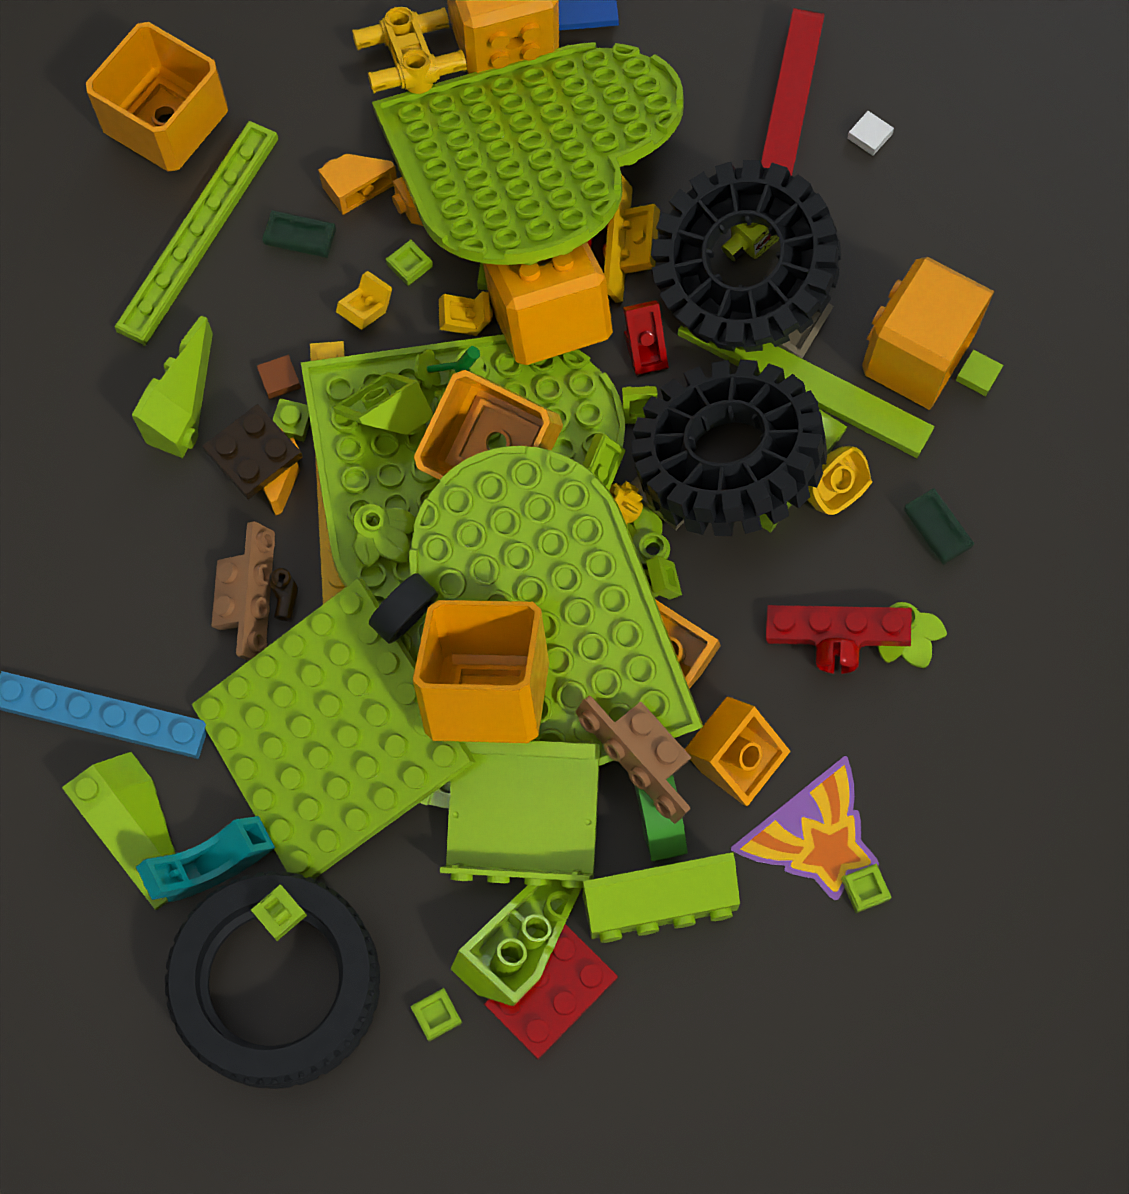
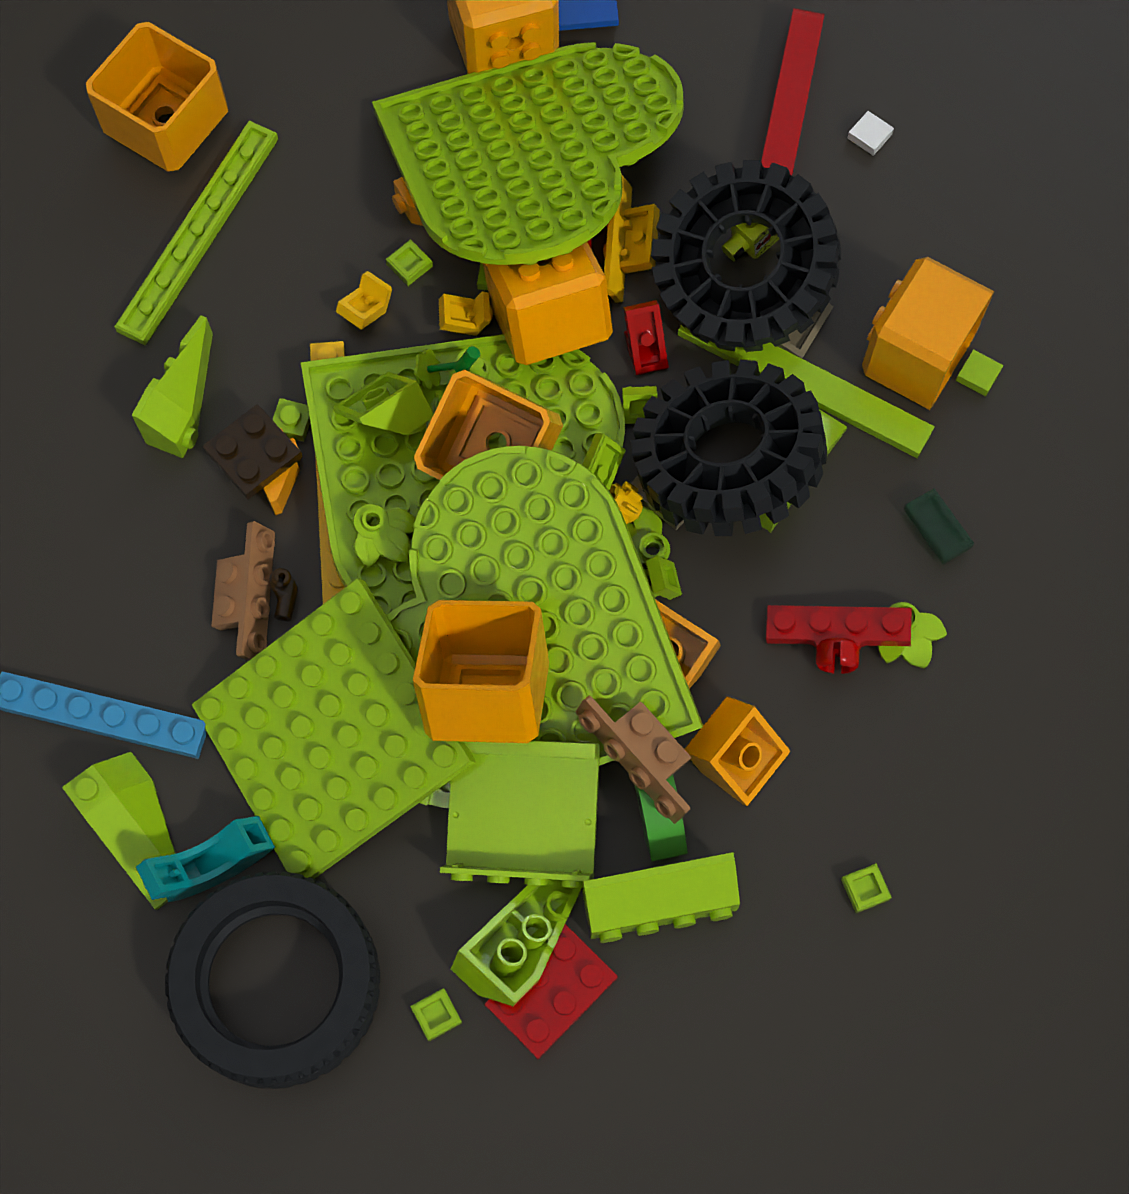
(278, 376): dark orange tile -> none
(278, 912): lime tile -> none
(299, 234): clear green plate -> none
(356, 180): light orange slope -> none
(403, 608): black tyre -> none
(414, 65): yellow piece -> none
(814, 833): sticker -> none
(843, 480): yellow piece -> none

